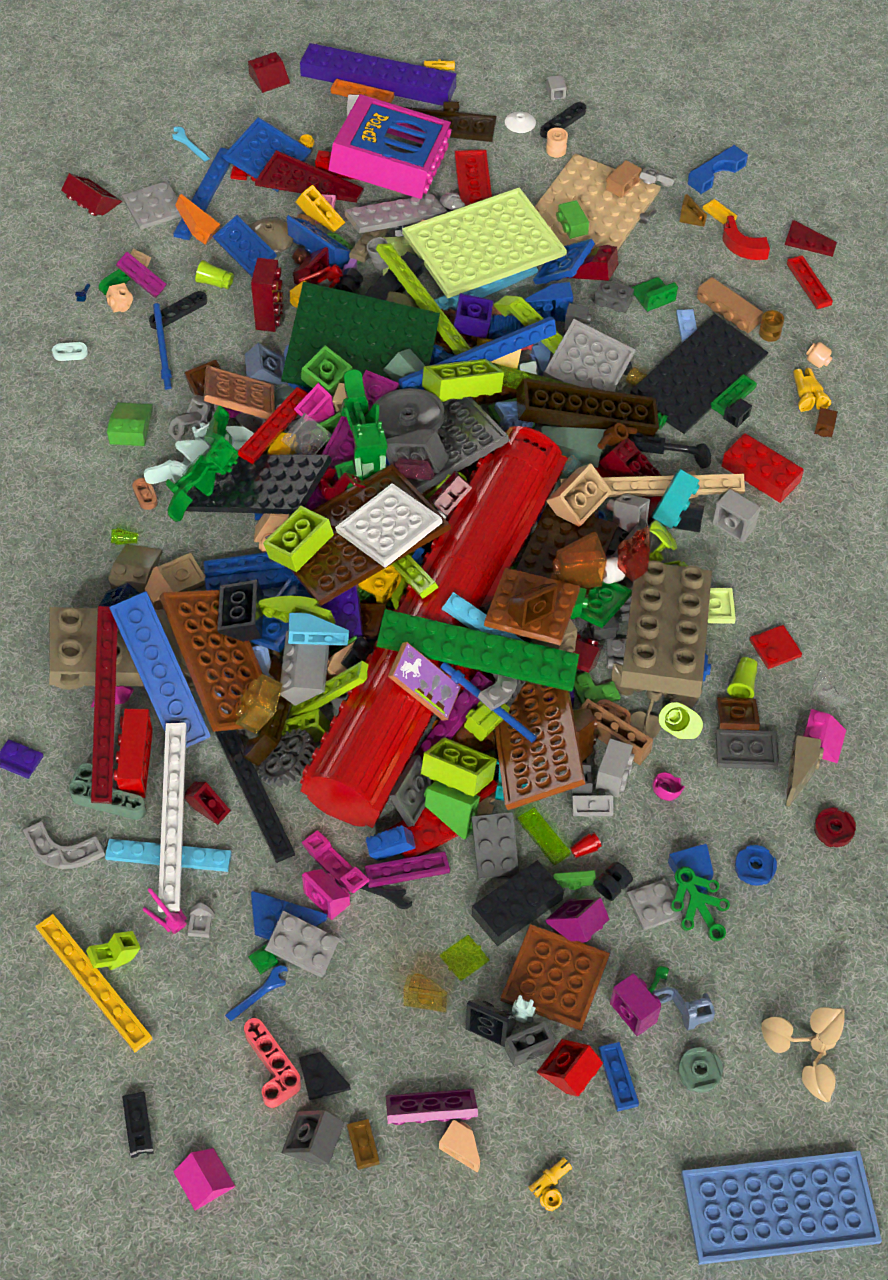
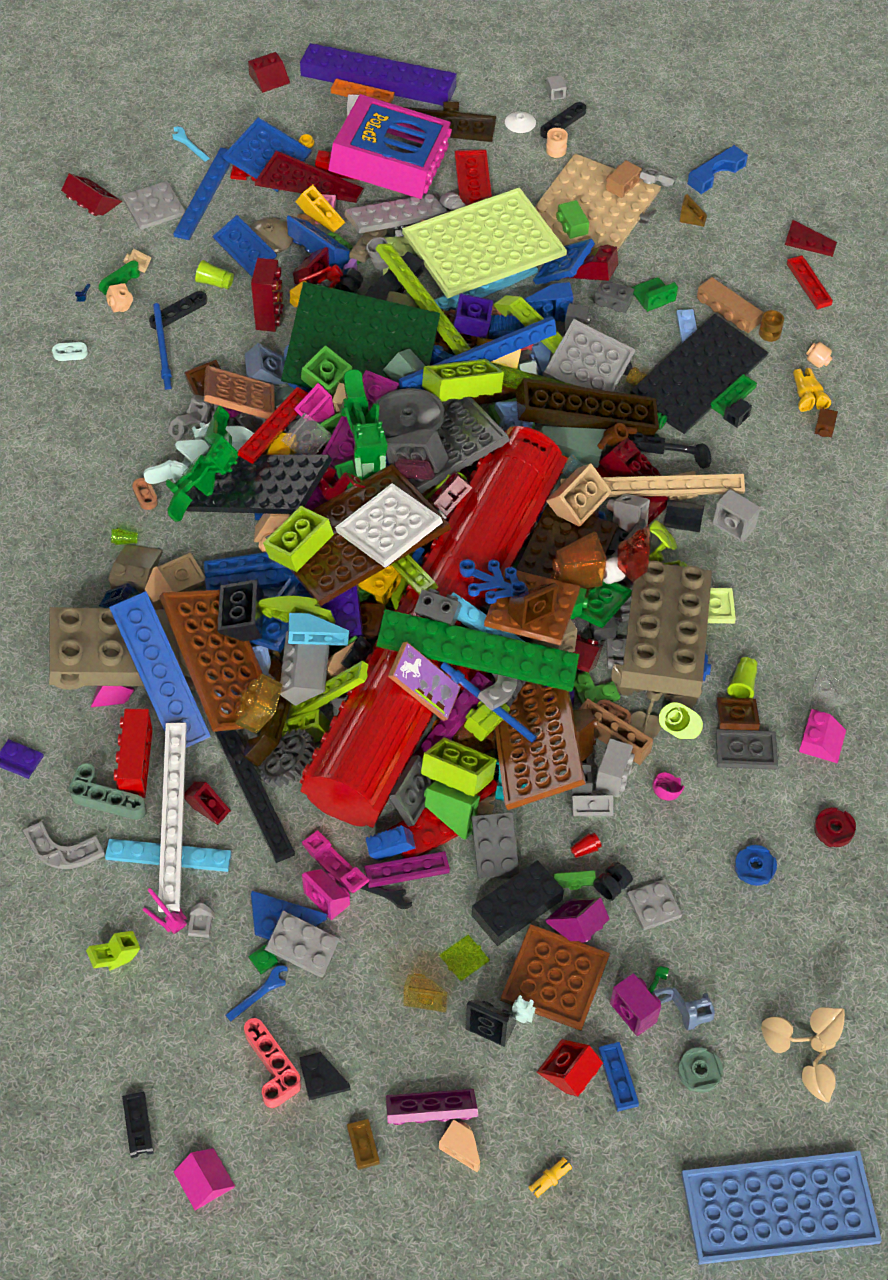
(94, 983): yellow plate -> none
(104, 707): dark red plate -> none
(129, 424): bright green slope -> none
(141, 274): magenta plate -> none
(198, 222): orange slope -> none
(299, 256): copper plate -> none
(313, 1136): dark grey slope -> none
(438, 607): none -> dark grey brick
(440, 65): yellow pin -> none
(467, 569): none -> blue plant
(529, 1044): dark grey brick -> none
(544, 836): clear neon green plate -> none
(556, 1199): yellow plate -> none
(675, 499): brick -> none
(697, 859): blue torso -> none
(698, 901): green plant -> none
(718, 211): yellow tile -> none
(742, 245): red arch -> none
(762, 467): red brick -> none
(775, 647): red plate -> none
(803, 762): dark tan slope -> none

